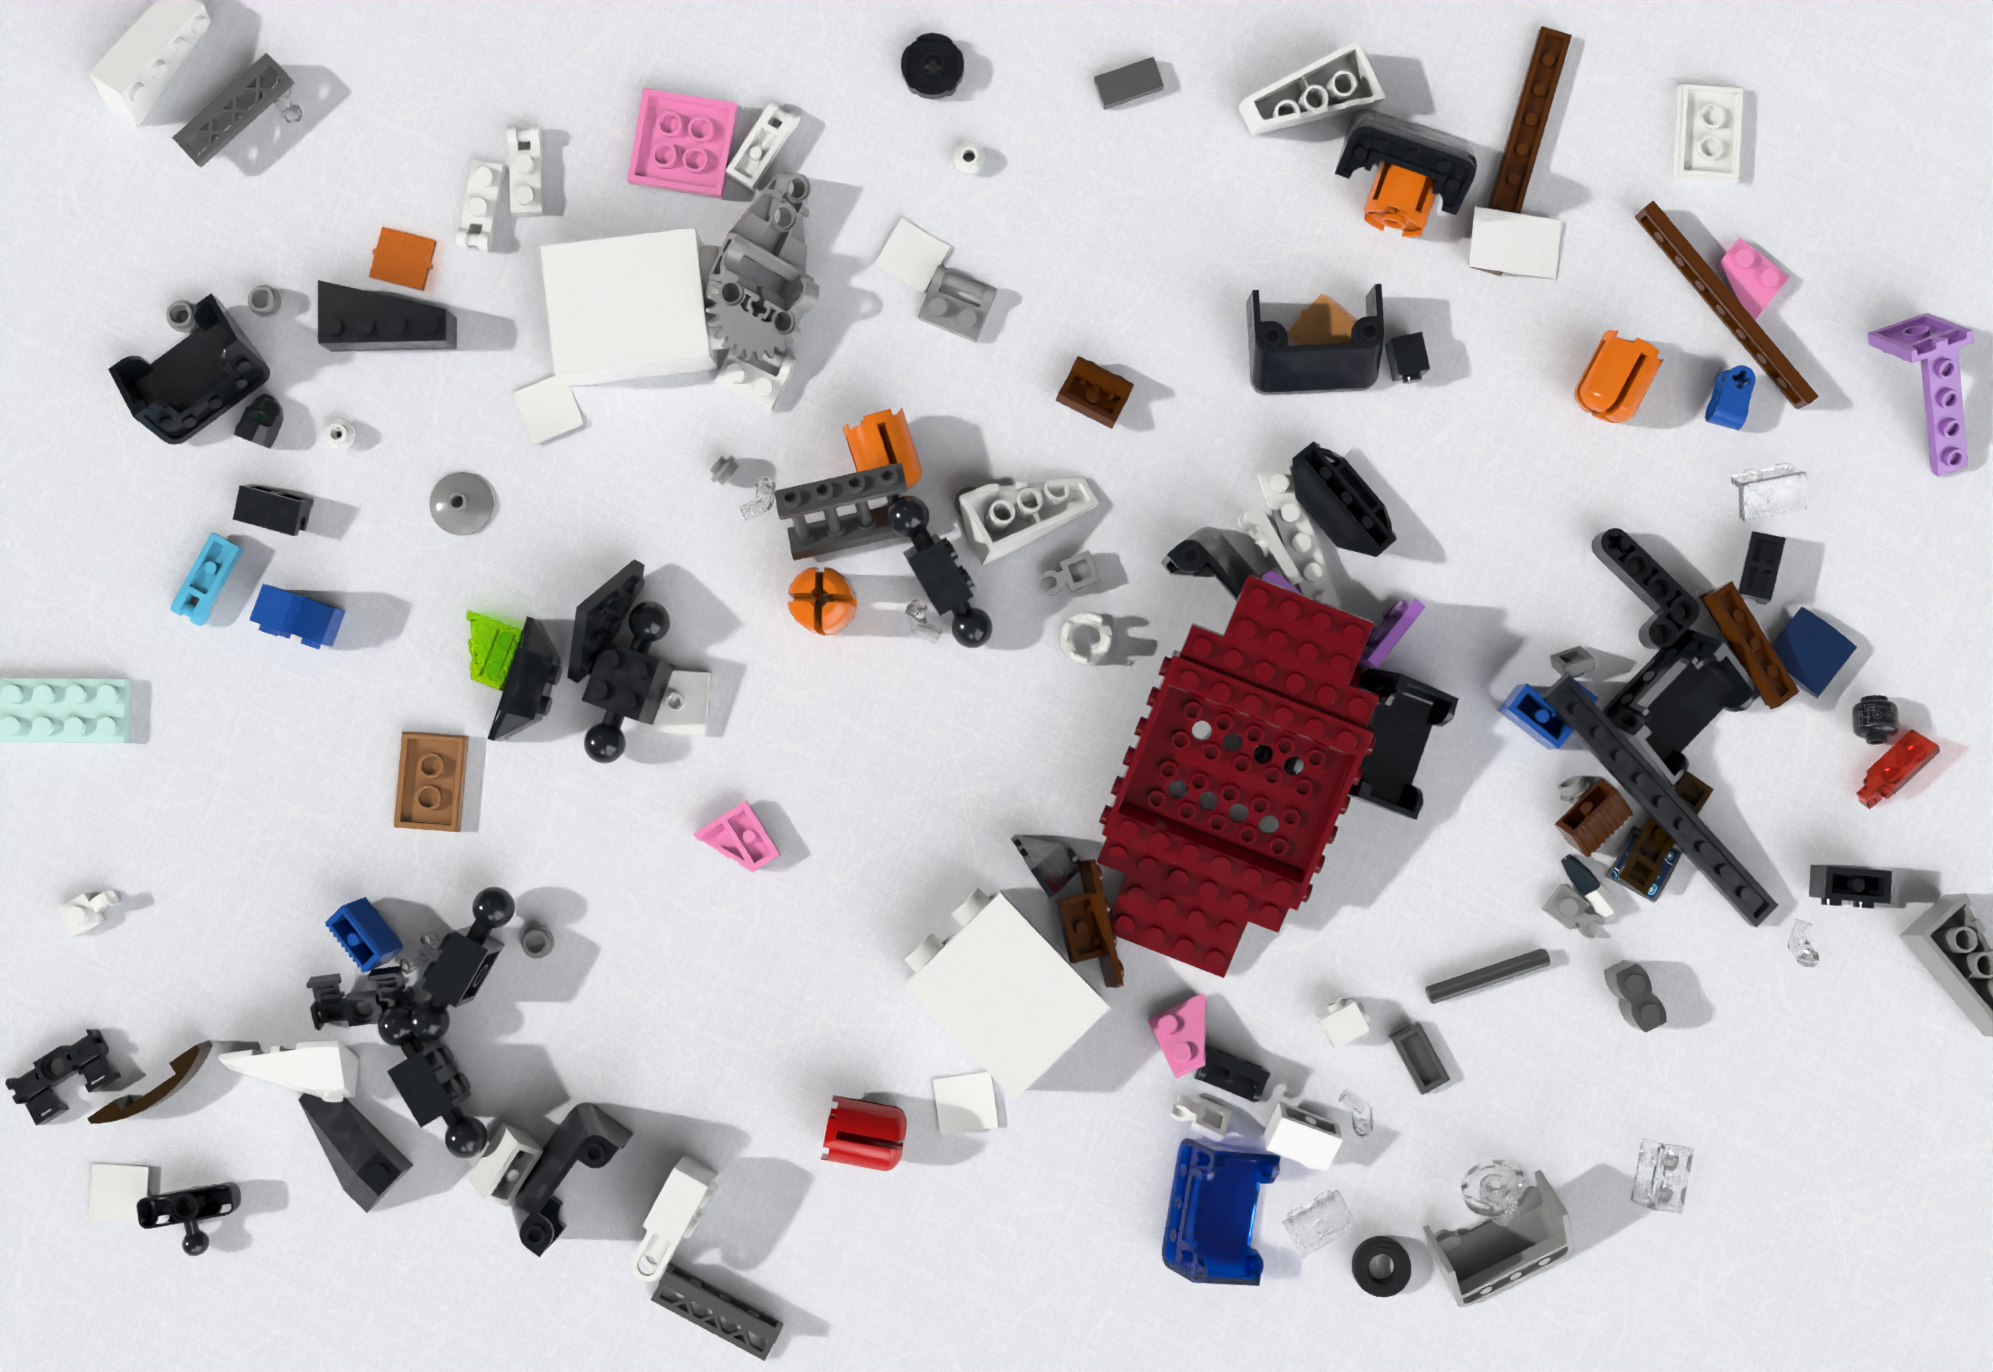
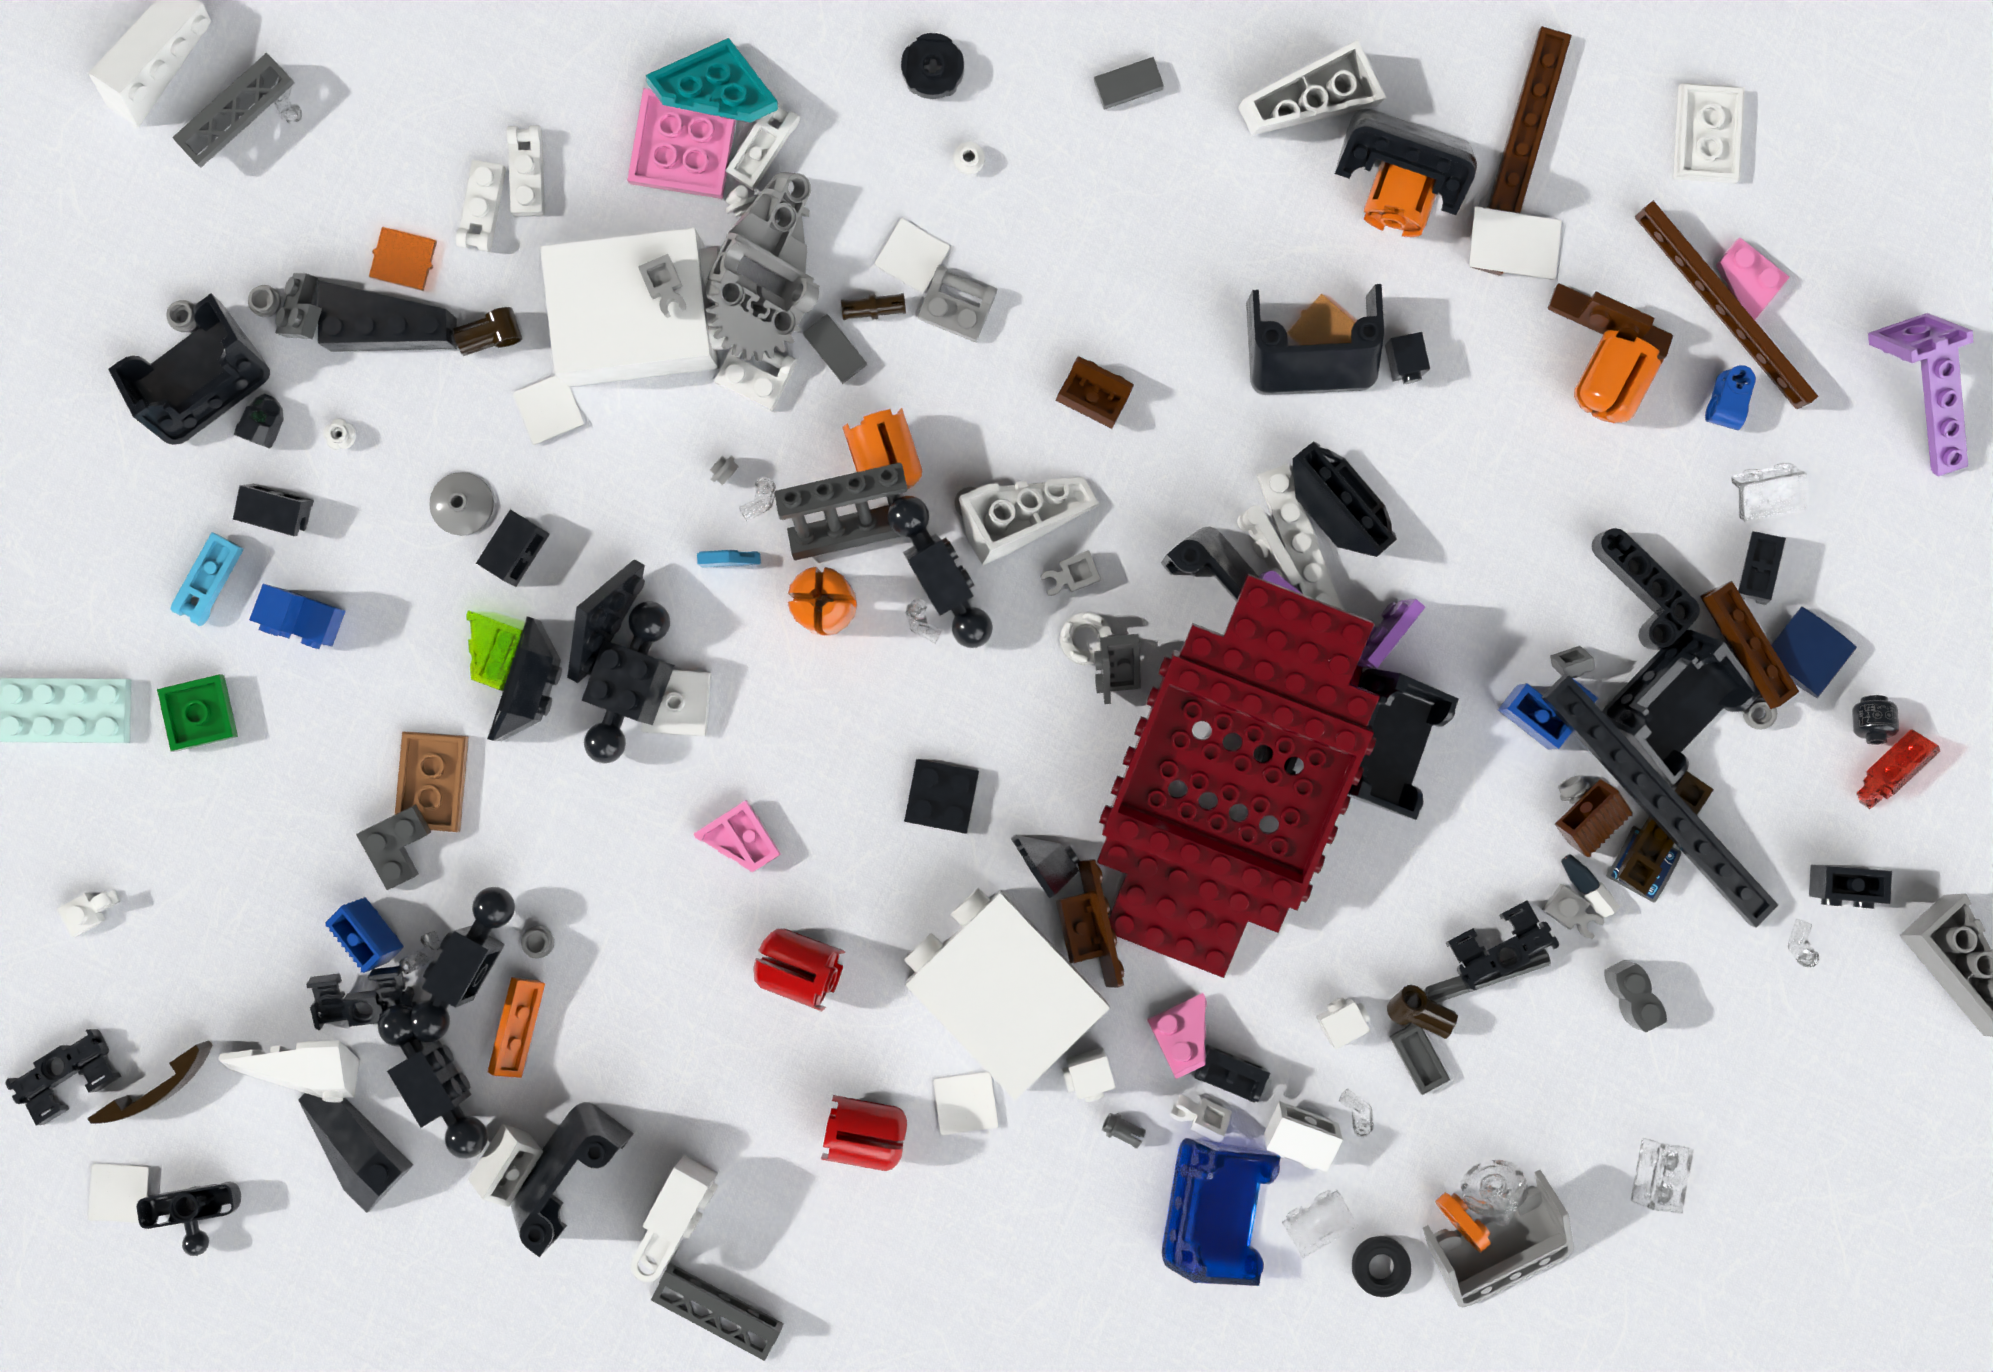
(197, 713): none -> green plate
(297, 315): none -> dark grey plate
(386, 842): none -> dark grey plate
(496, 330): none -> dark brown piece
(512, 548): none -> black hinge
(516, 1027): none -> orange plate
(661, 281): none -> light grey plate
(714, 83): none -> teal plate
(727, 558): none -> dark azure tile
(739, 200): none -> white plate
(803, 954): none -> red cylinder
(834, 348): none -> dark grey tile
(873, 306): none -> dark brown pin
(941, 796): none -> black plate
(1089, 1075): none -> white brick
(1118, 665): none -> dark grey bracket
(1122, 1129): none -> dark grey pin
(1414, 1007): none -> dark brown piece
(1473, 1231): none -> orange plate
(1481, 967): none -> black piece
(1606, 314): none -> reddish brown bracket
(1764, 722): none -> light grey plate

